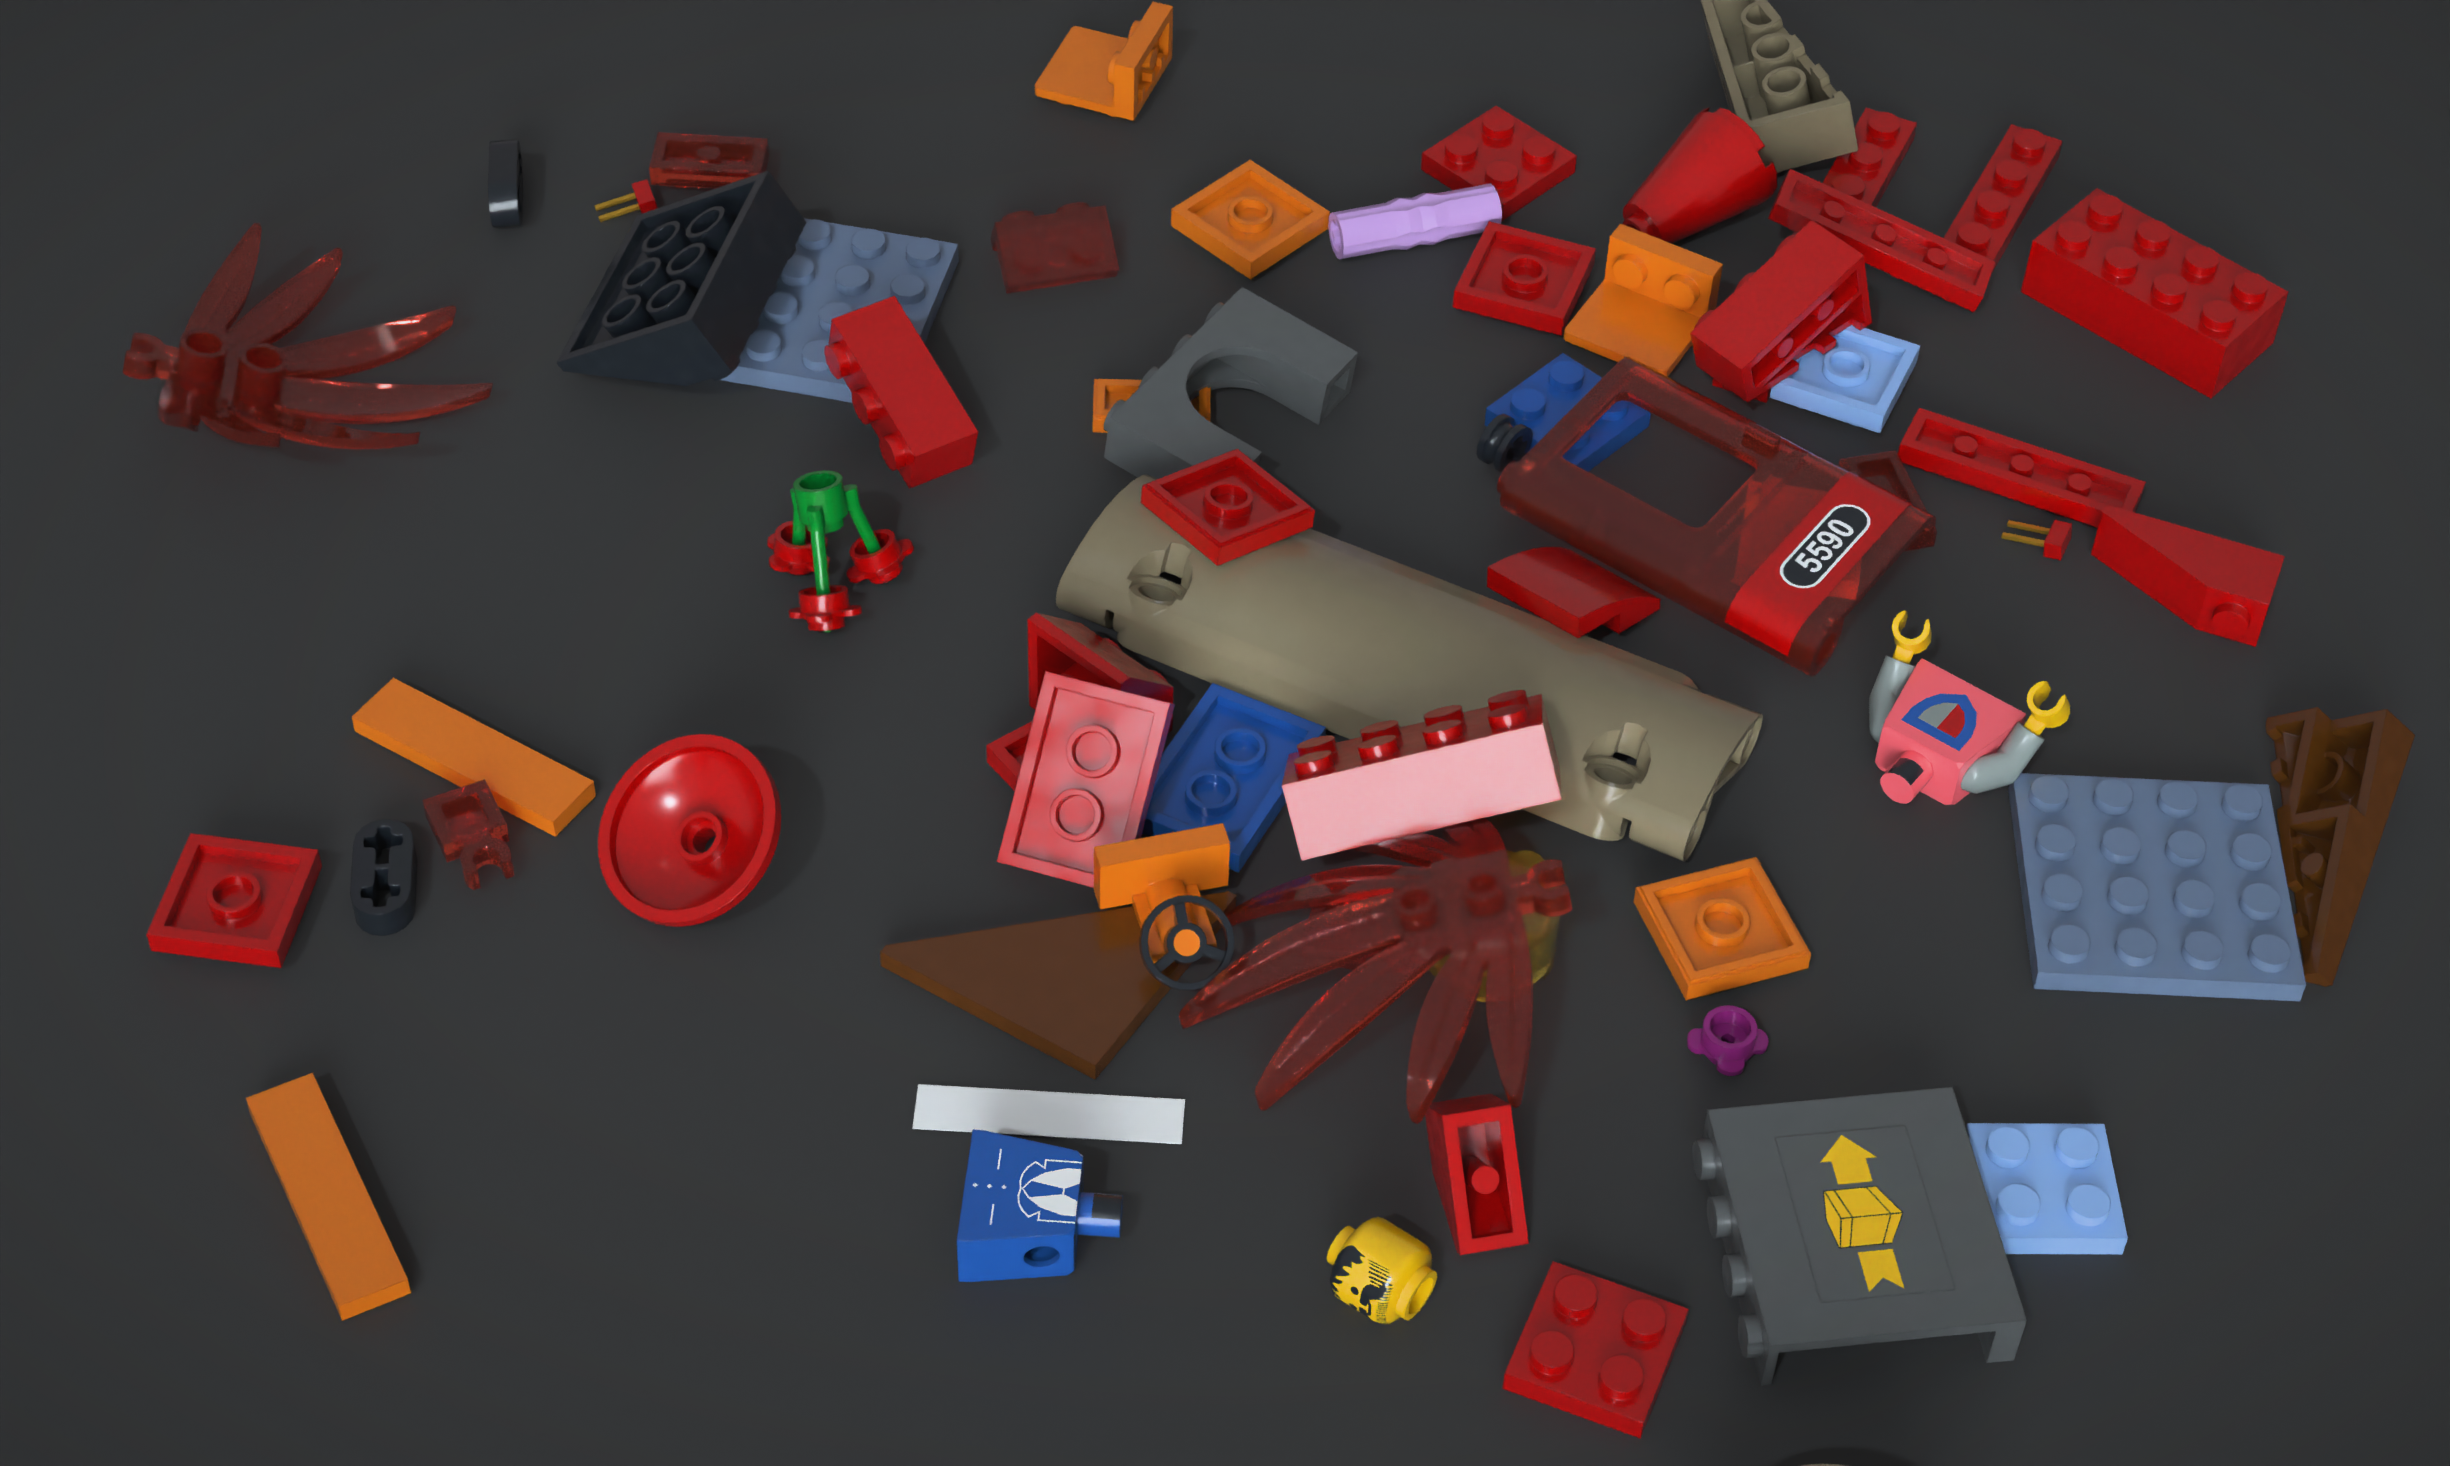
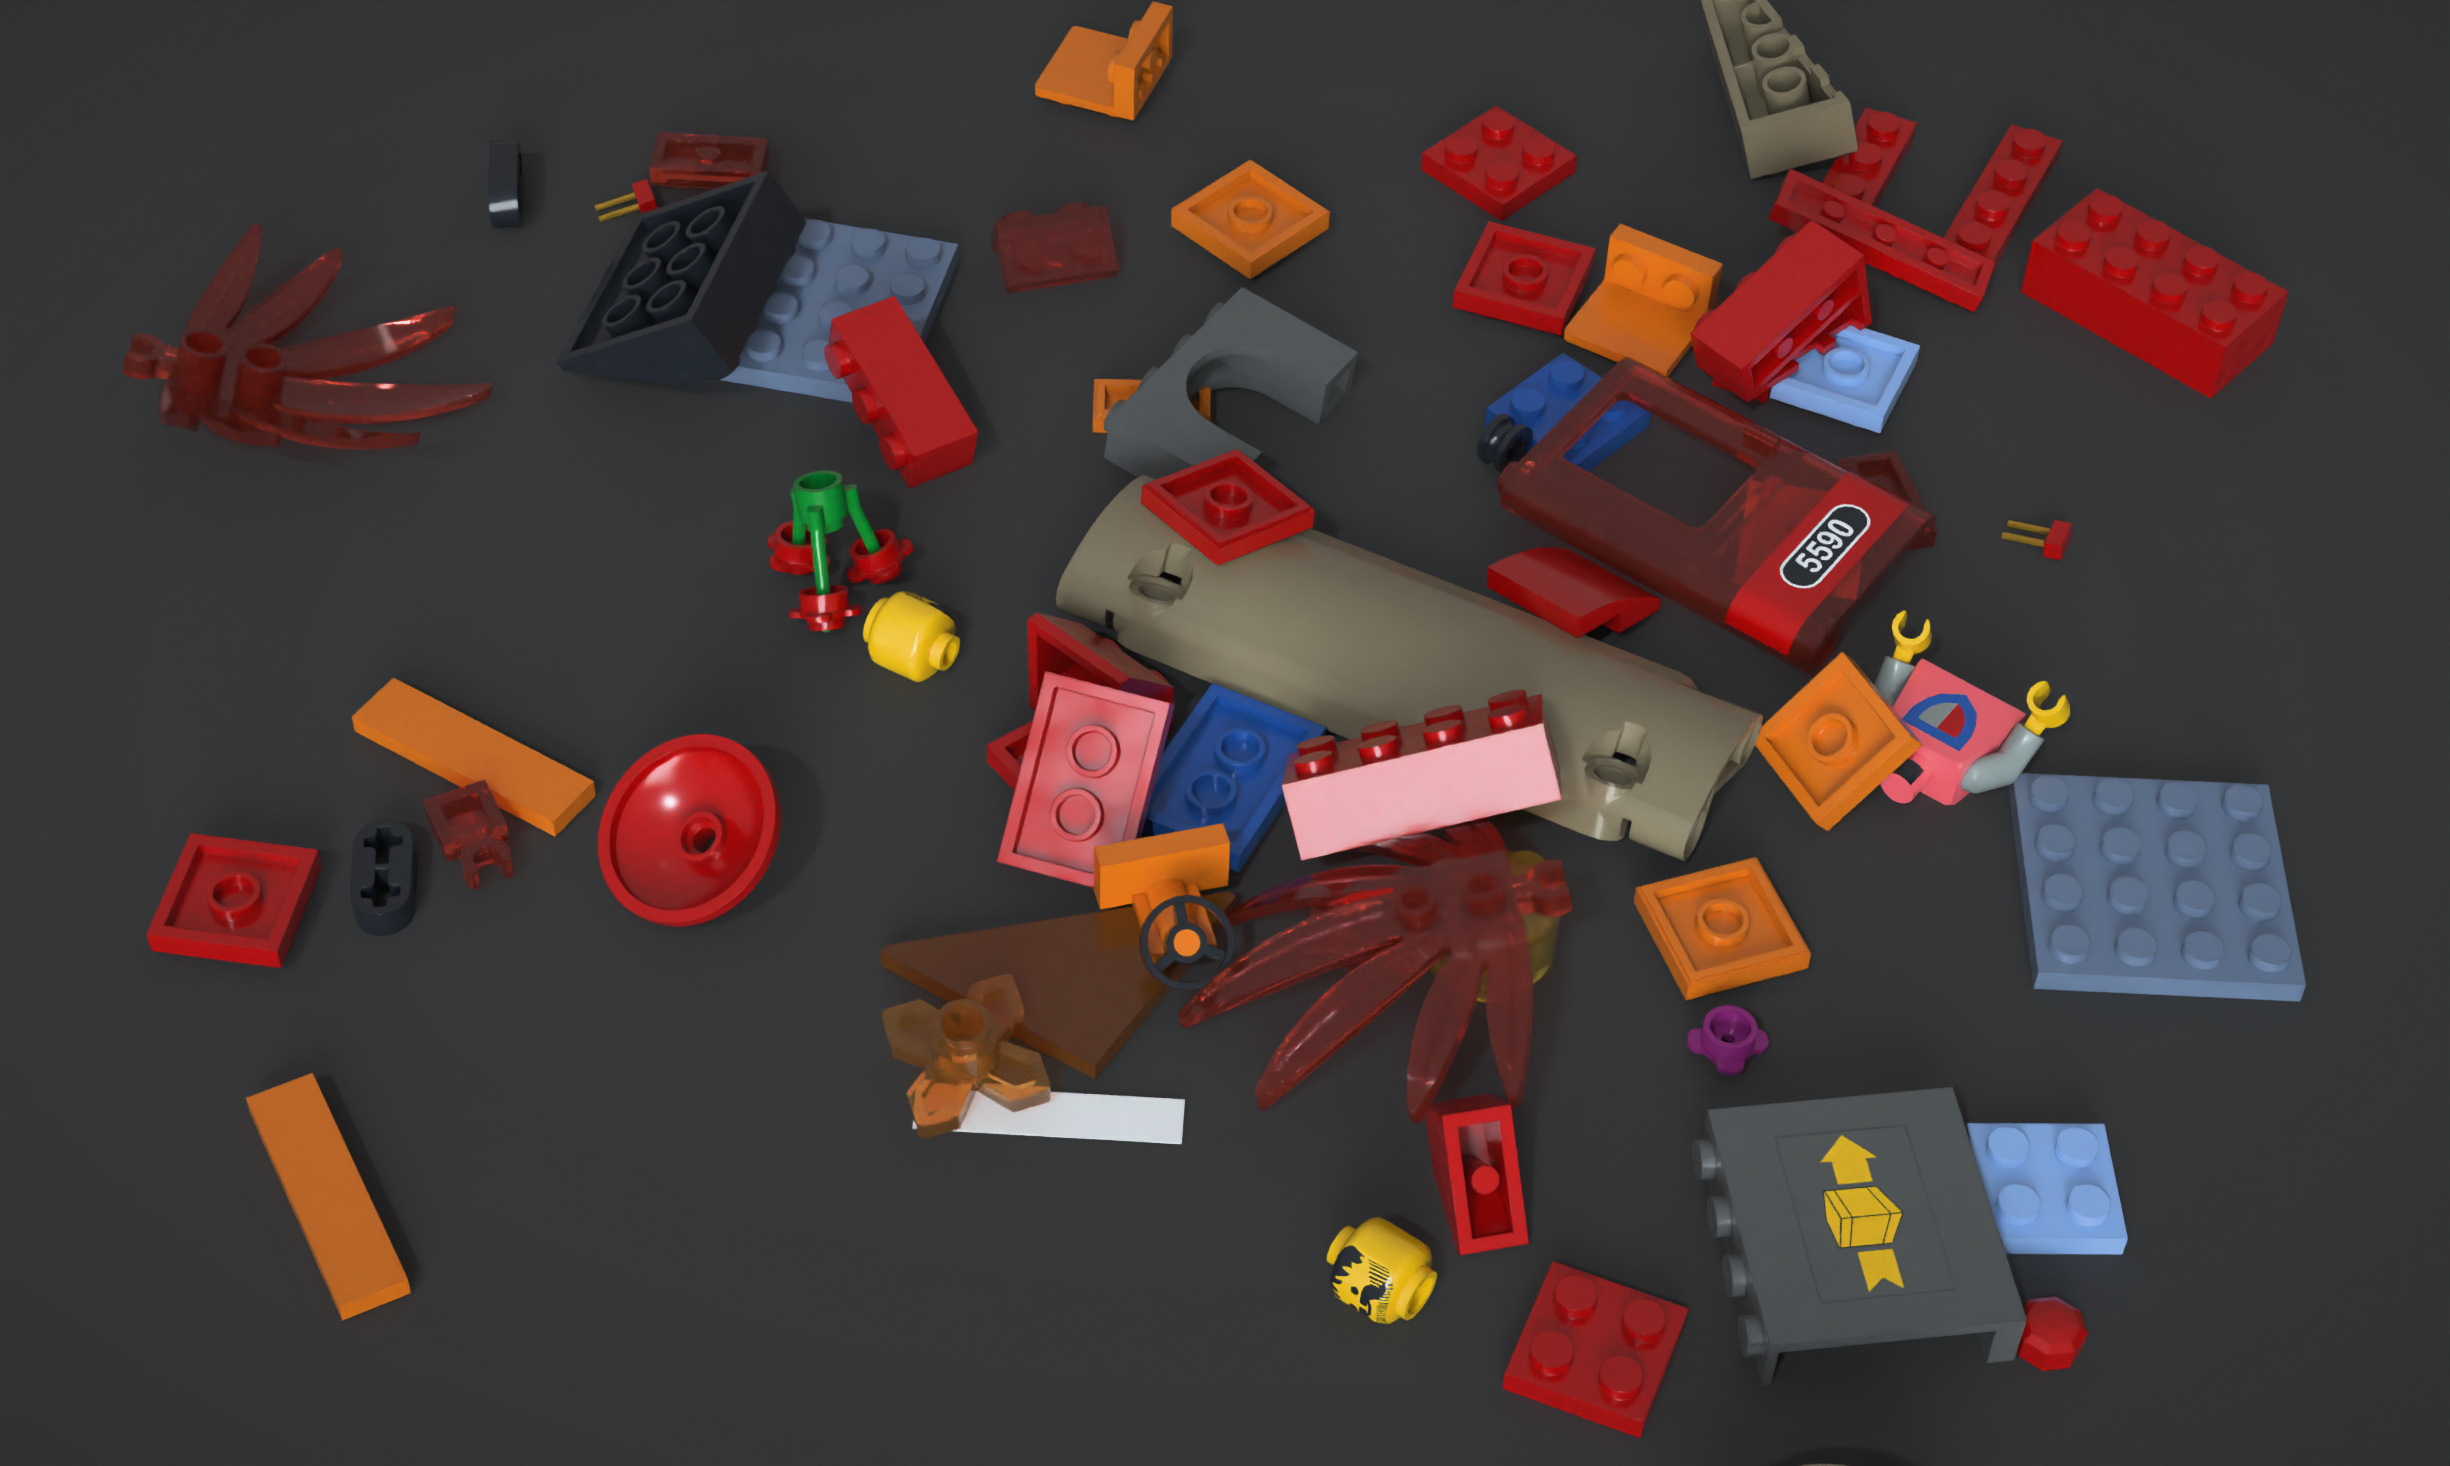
(911, 636): none -> yellow head
(966, 1053): none -> clear orange plant
(1027, 1210): blue torso -> none
(1413, 221): lavender axle -> none
(1702, 179): red cone -> none
(1835, 741): none -> orange plate
(2016, 468): red plate -> none
(2052, 1334): none -> red tile
(2193, 574): red slope -> none
(2335, 805): reddish brown wedge -> none

